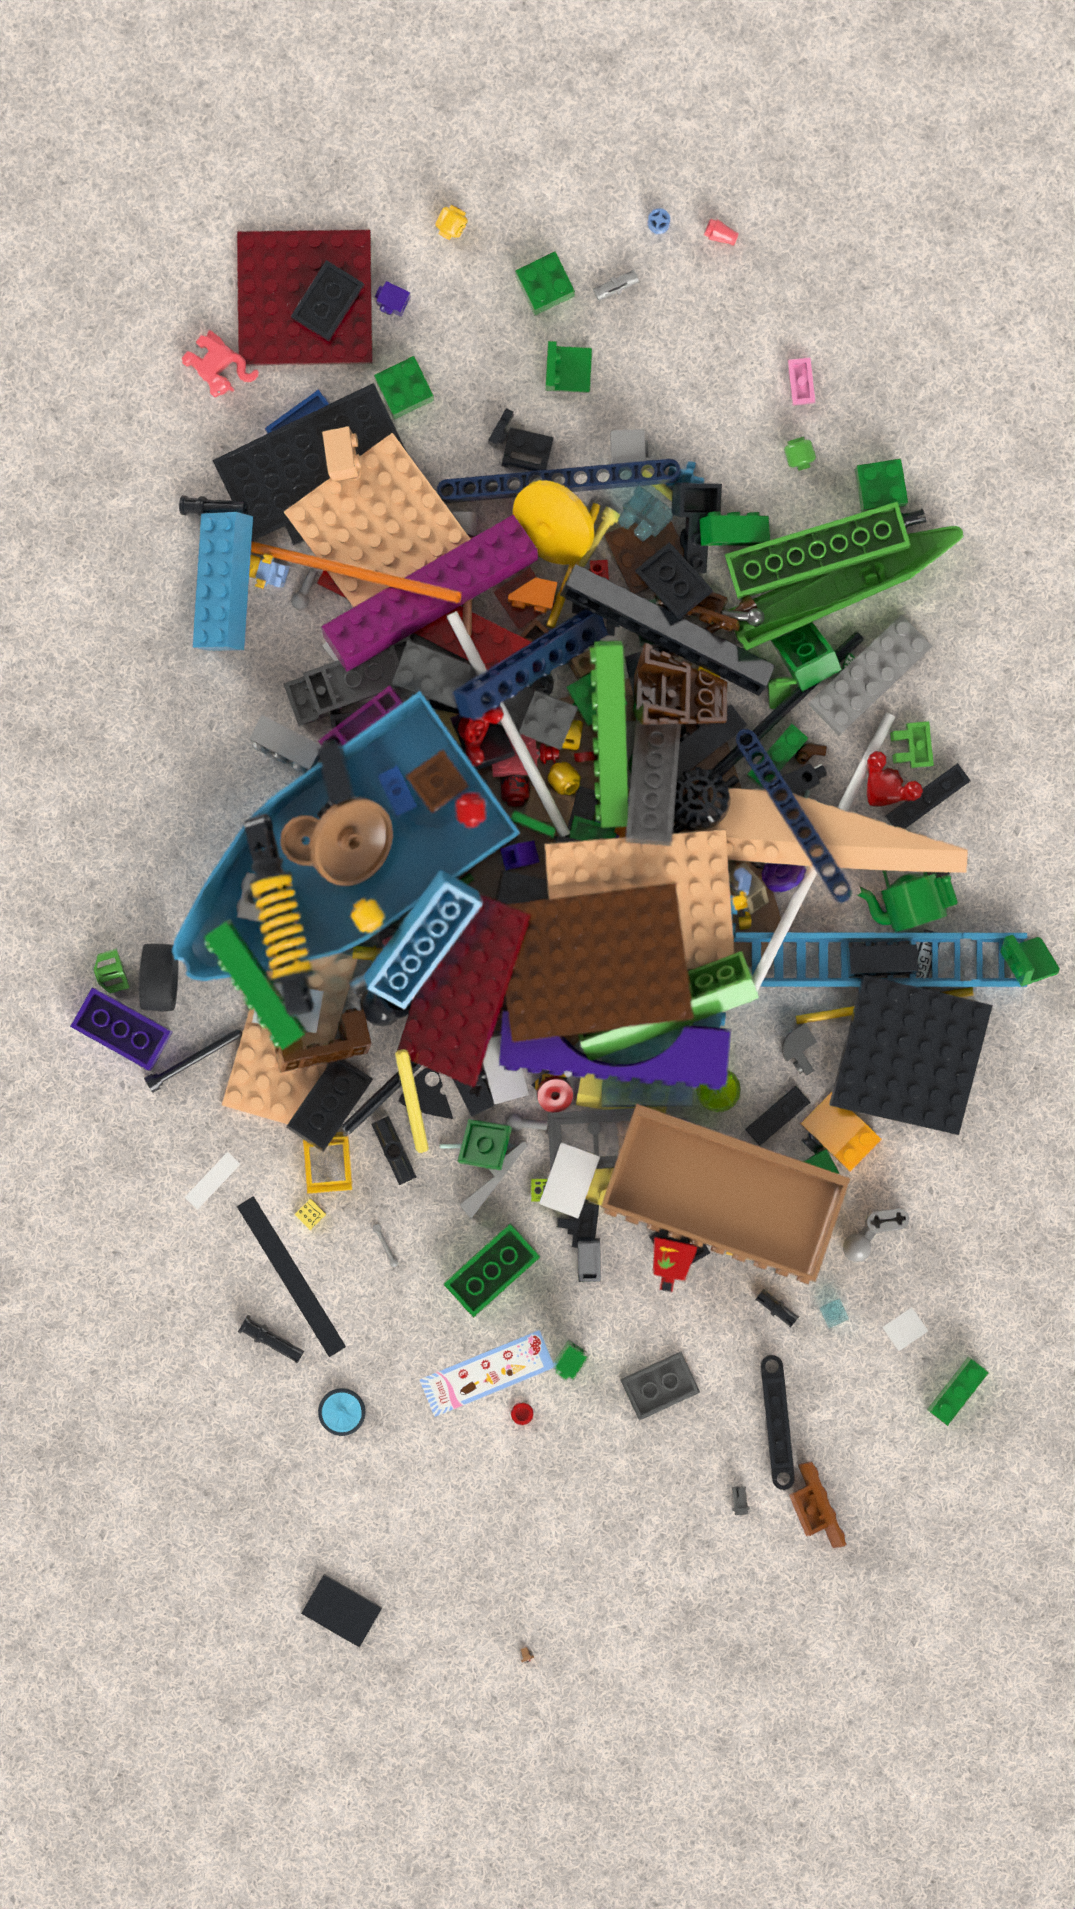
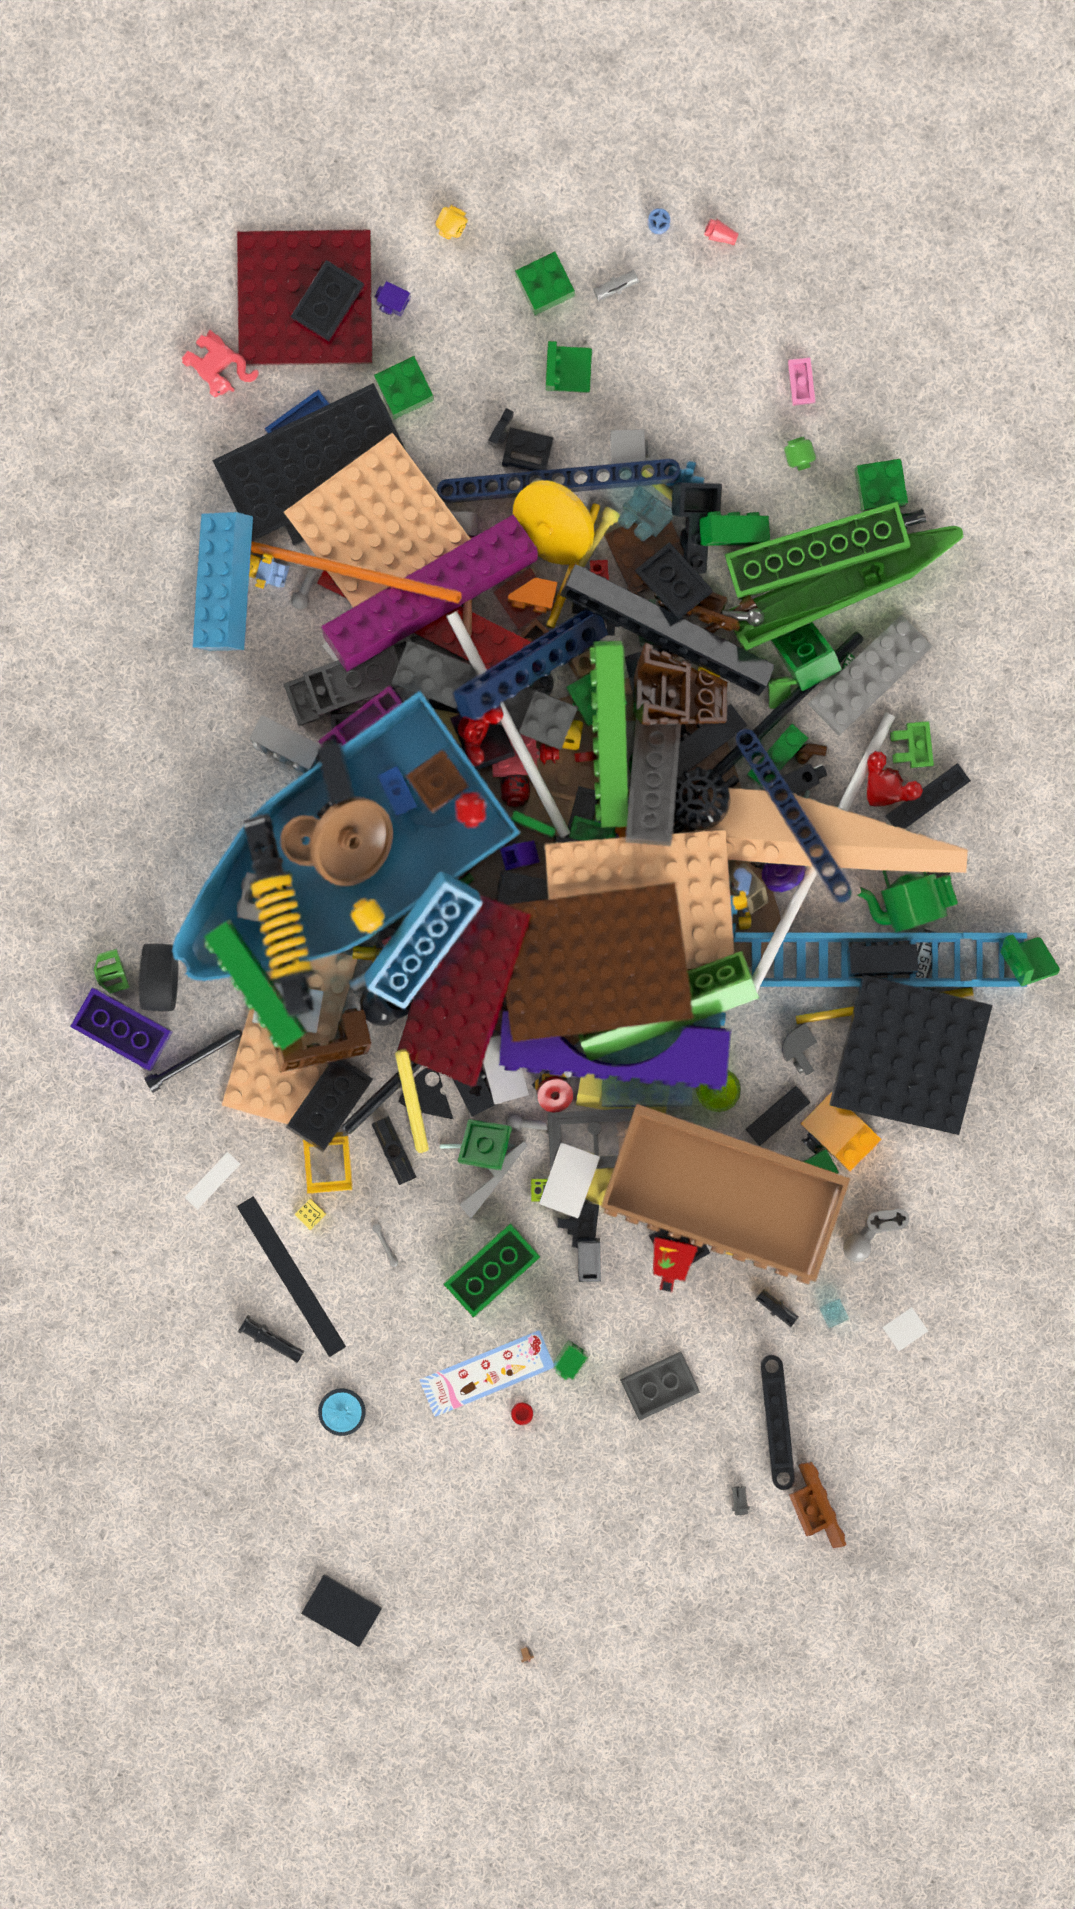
(203, 505): black pin -> none
(341, 453): light nougat brick -> none
(564, 778): yellow head -> none
(958, 1391): green brick -> none

